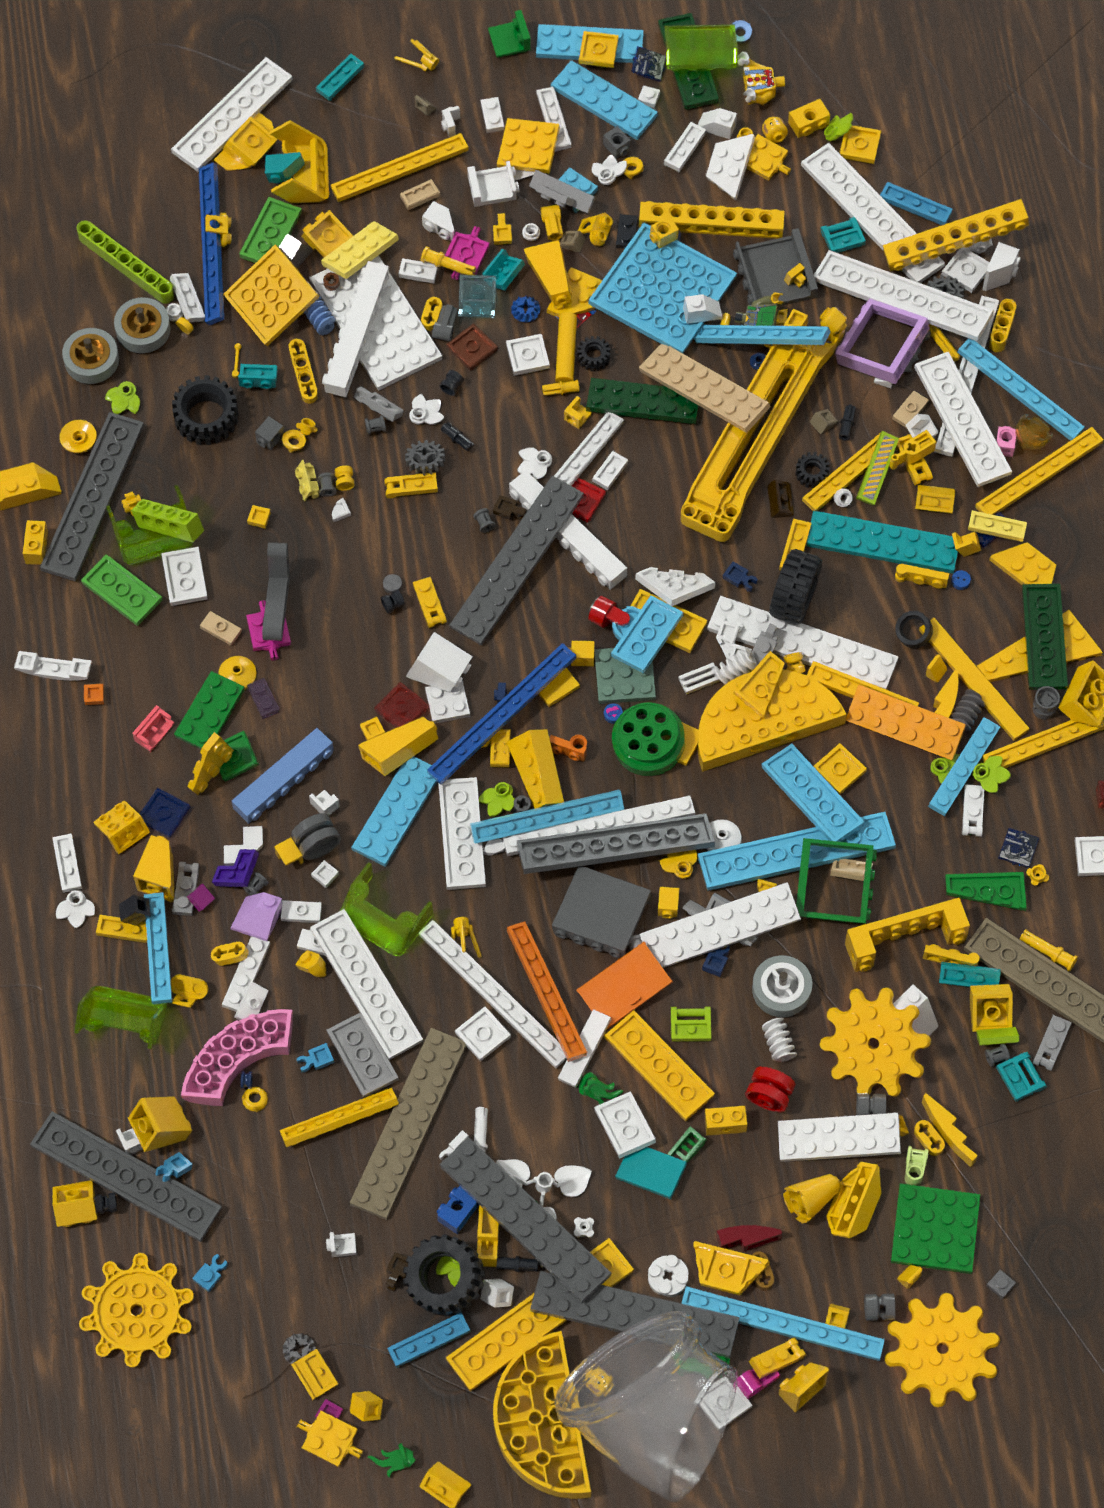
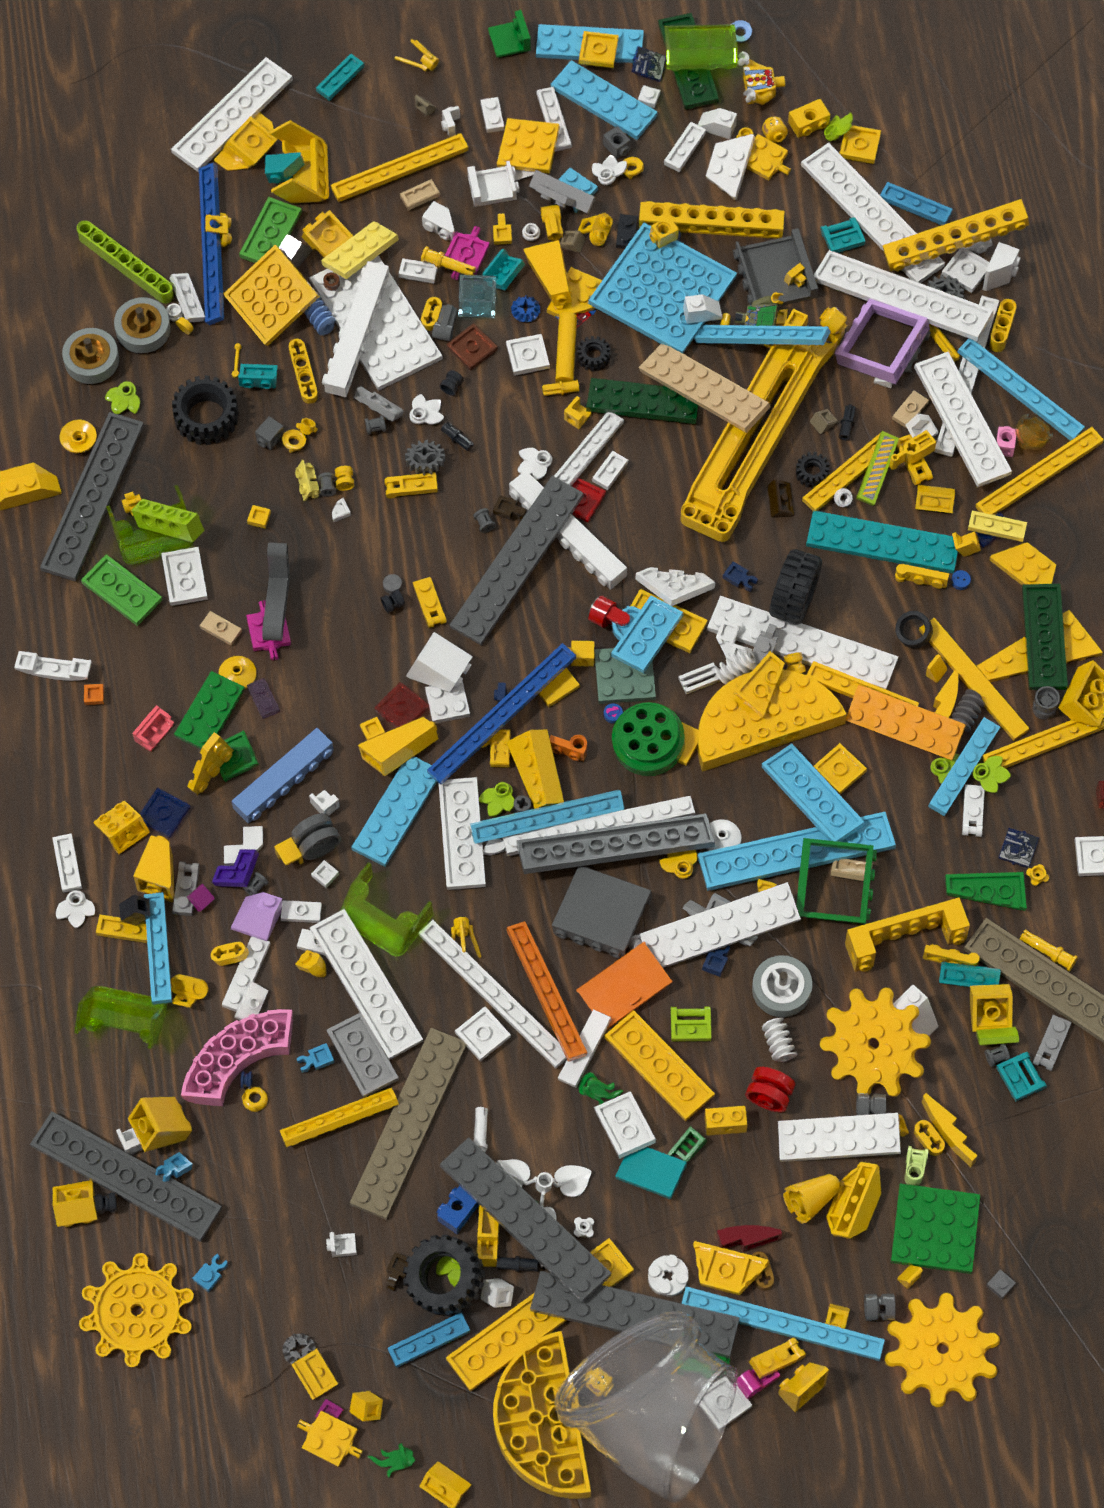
(35, 542): yellow brick -> none
(457, 1141): white plate -> none
(668, 902): yellow brick -> none
(754, 364): dark blue plate -> none
(797, 538): yellow plate -> none

